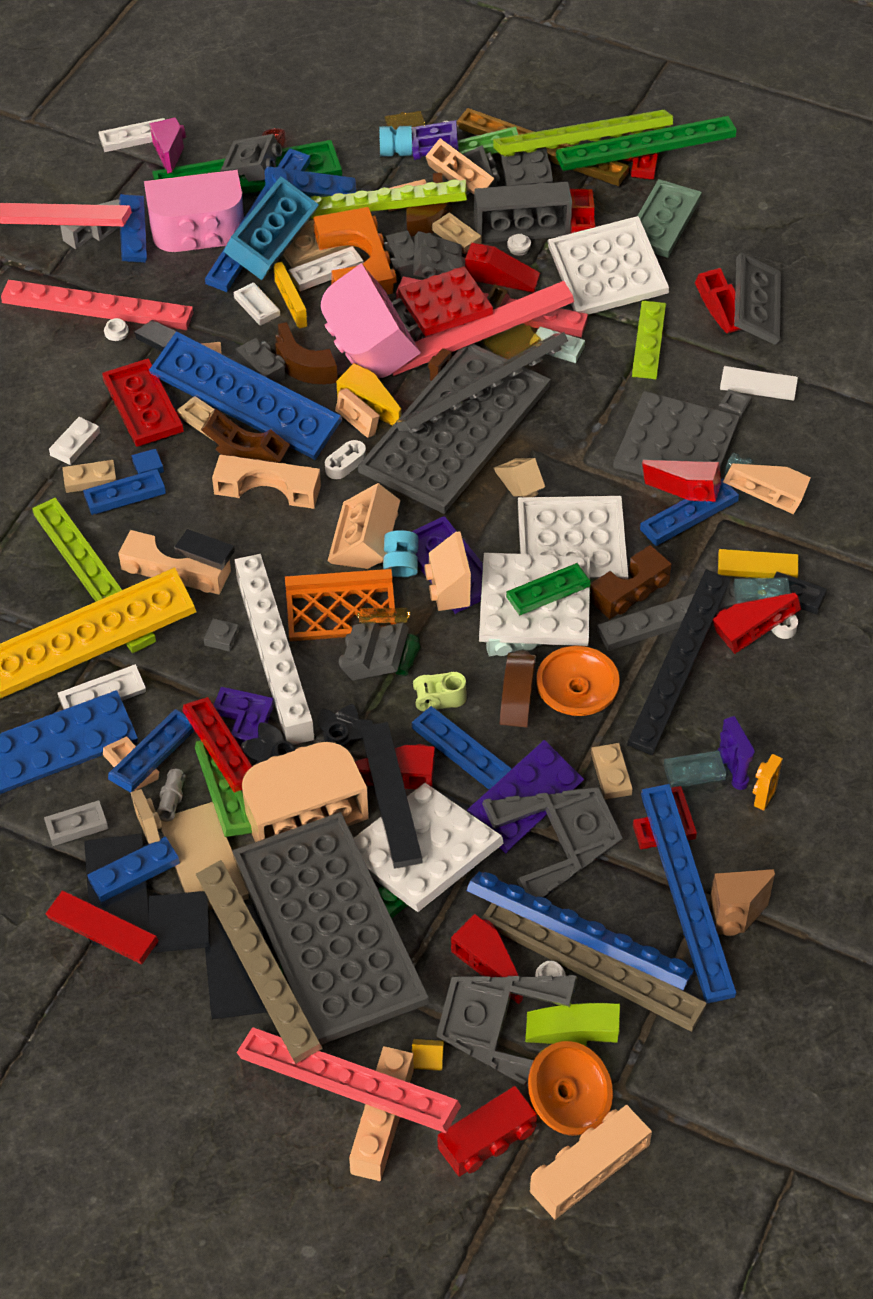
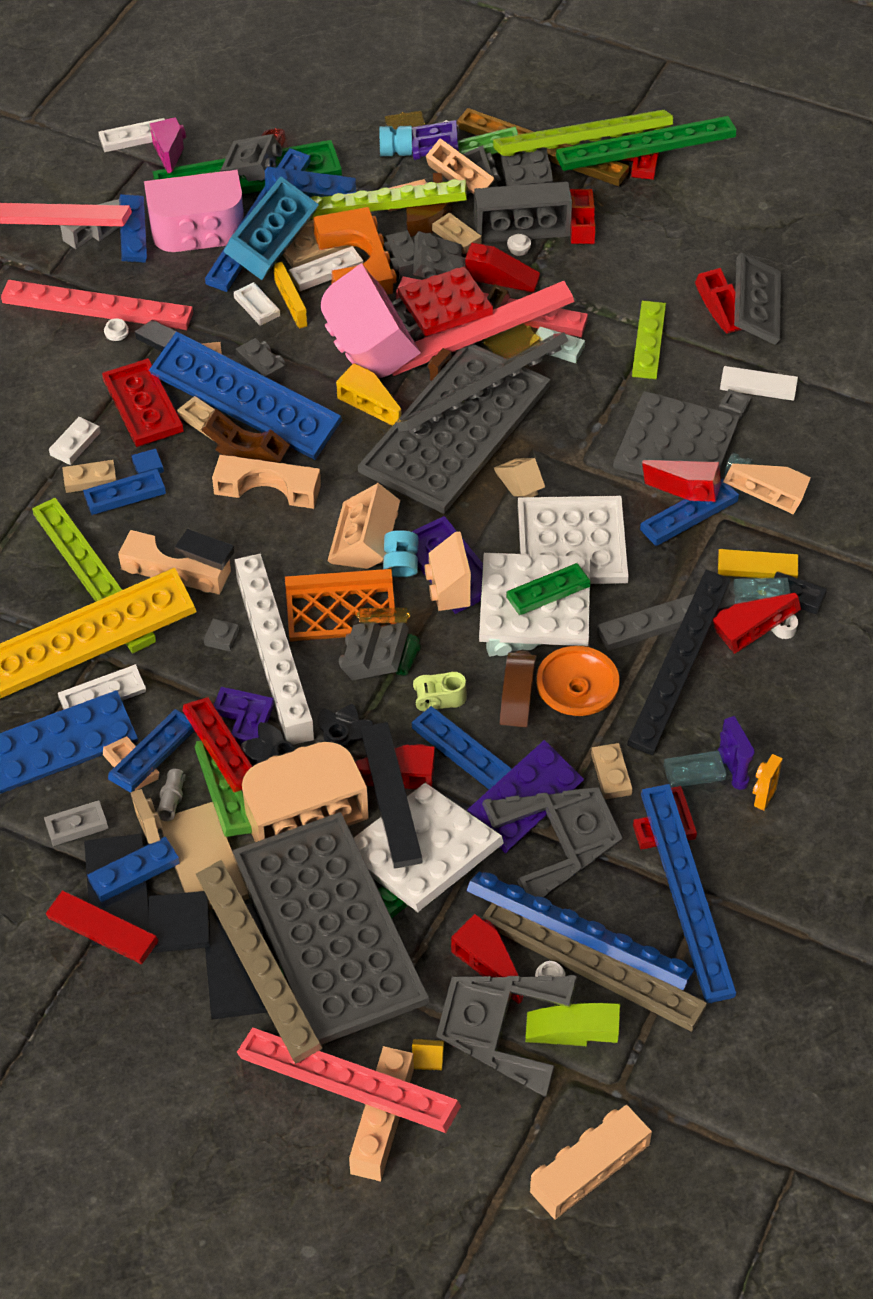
(305, 364): reddish brown arch -> none
(345, 459): white beam -> none
(357, 413): light nougat plate -> none
(487, 1131): red brick -> none
(583, 1083): orange dish -> none
(608, 266): white plate -> none
(616, 595): reddish brown arch -> none
(667, 214): sand green plate -> none
(739, 899): medium nougat slope -> none

